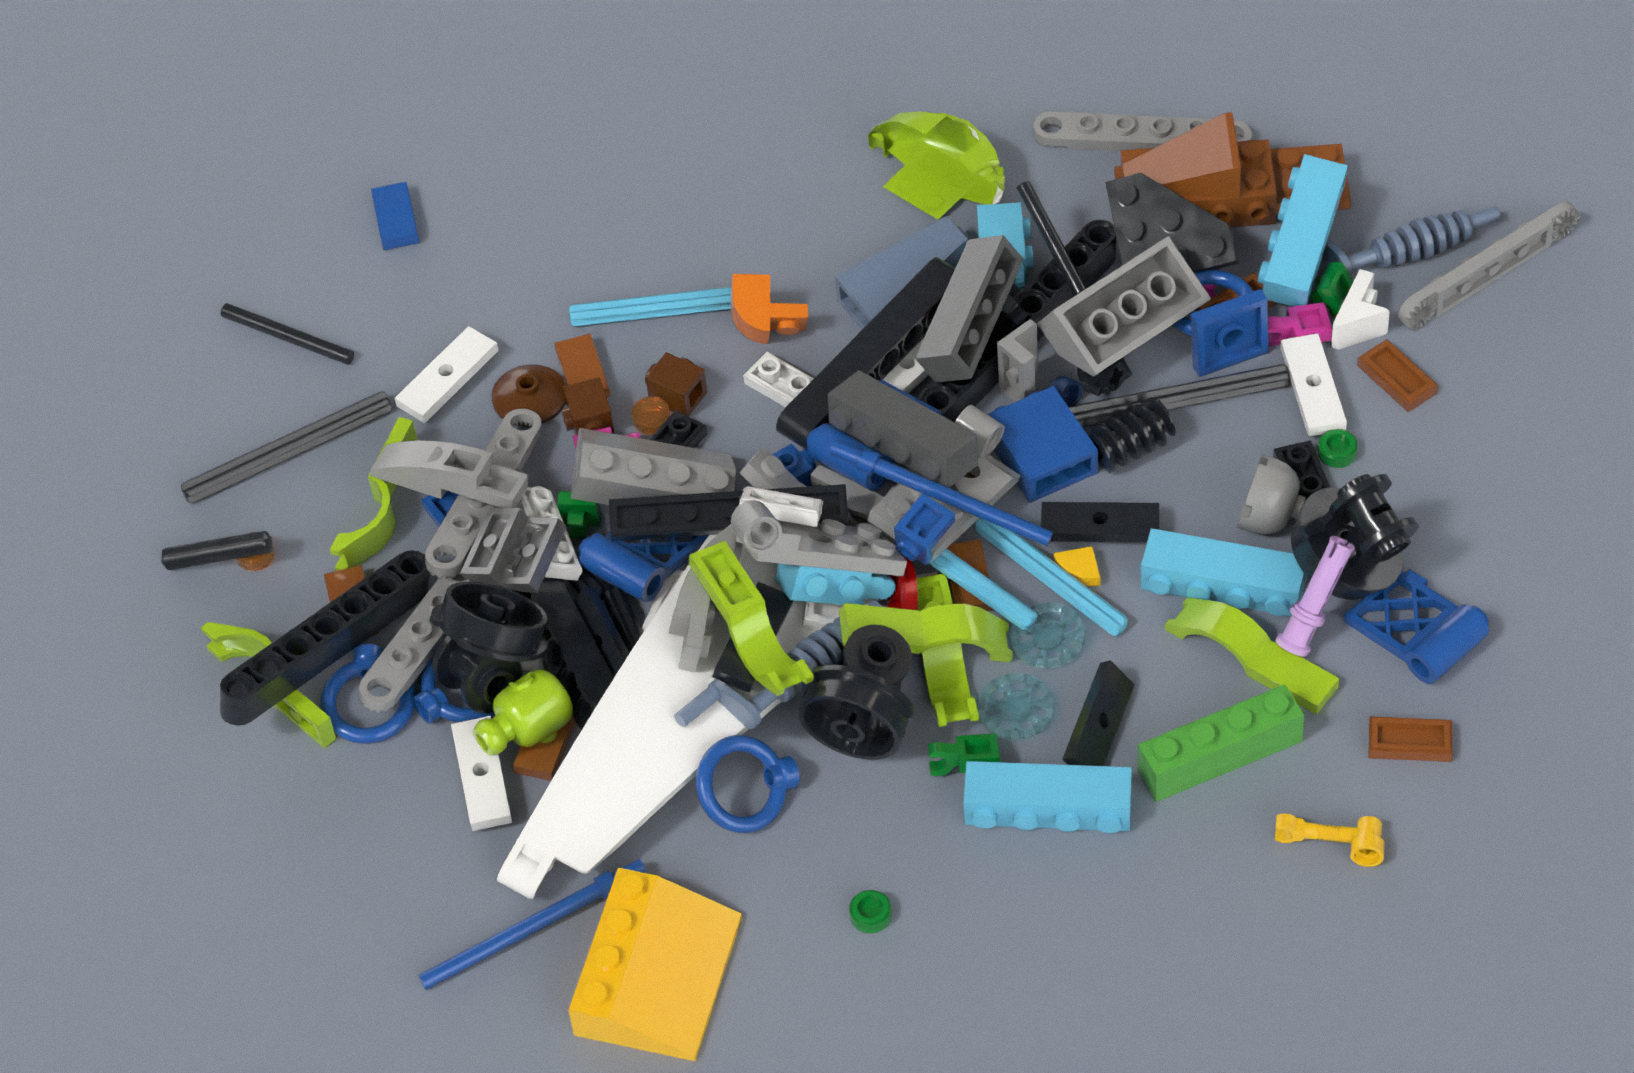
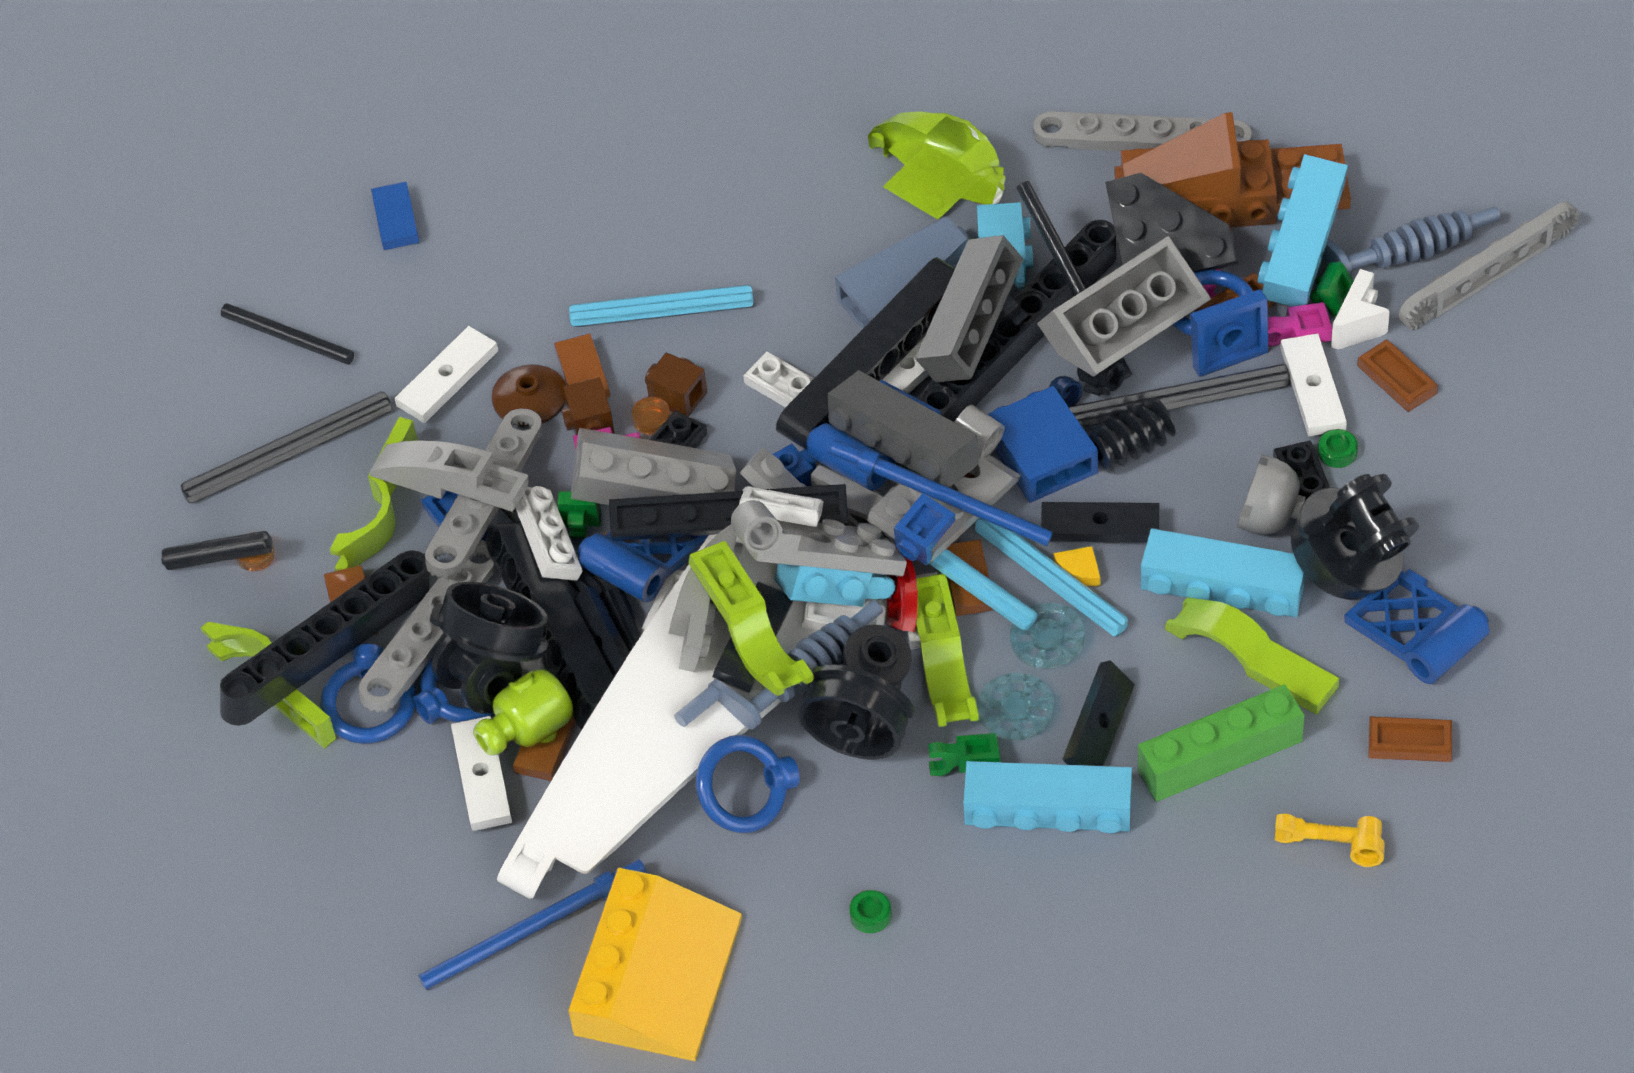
(513, 549): flat silver slope -> none
(756, 315): orange brick -> none
(933, 626): lime piece -> none
(1018, 362): light grey panel -> none
(1308, 612): lavender pin -> none

